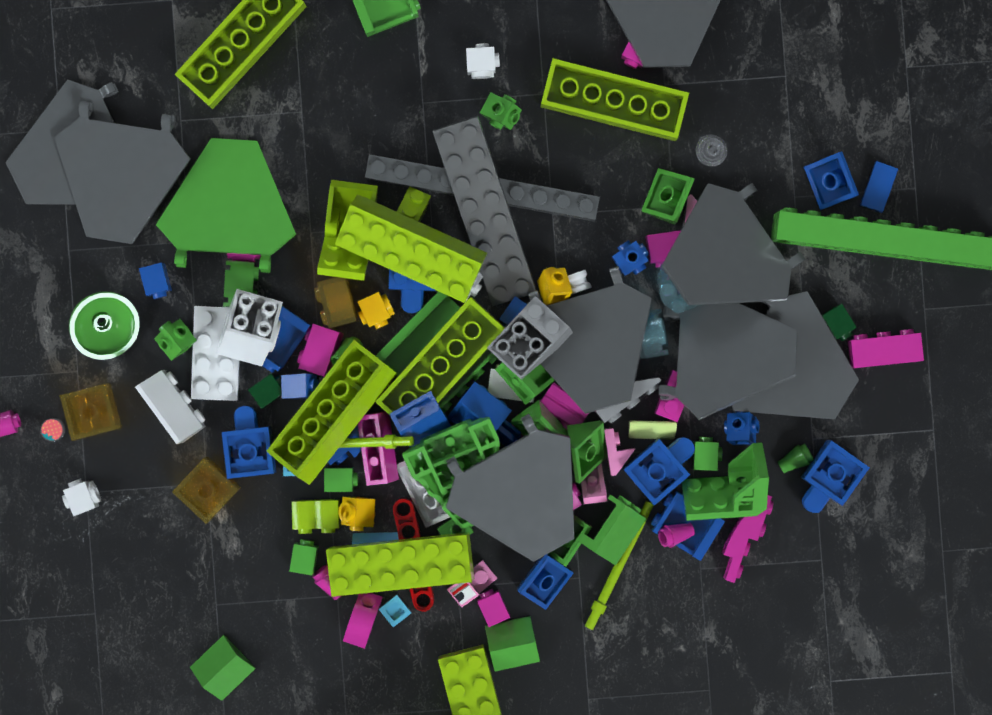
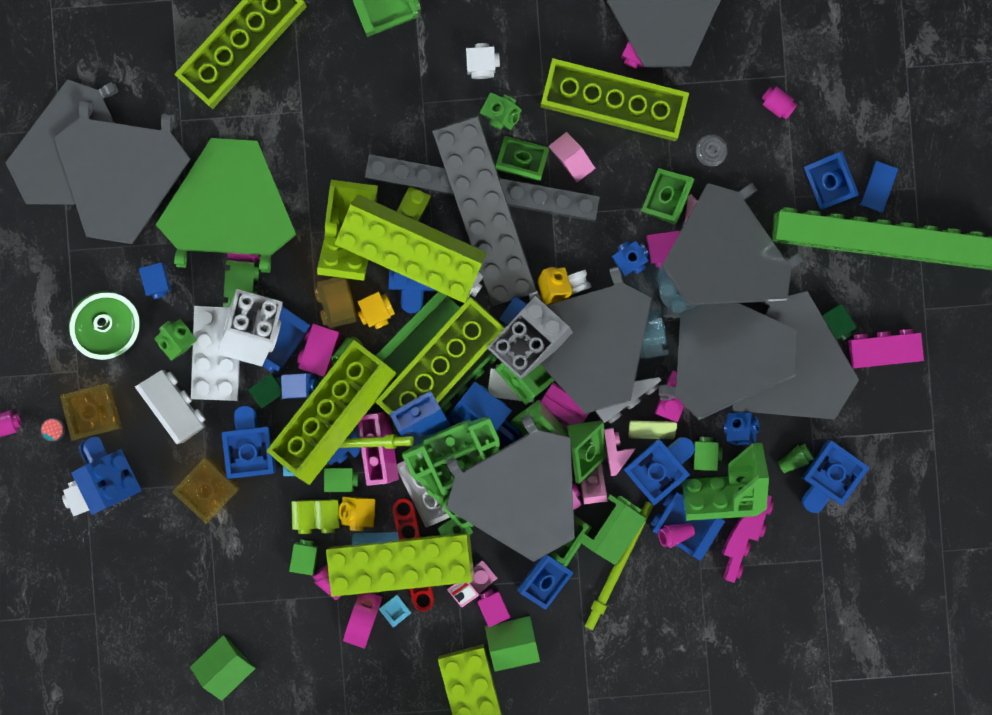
(105, 477): none -> blue brick
(522, 159): none -> bright green slope
(572, 157): none -> bright pink slope
(779, 102): none -> dark pink brick

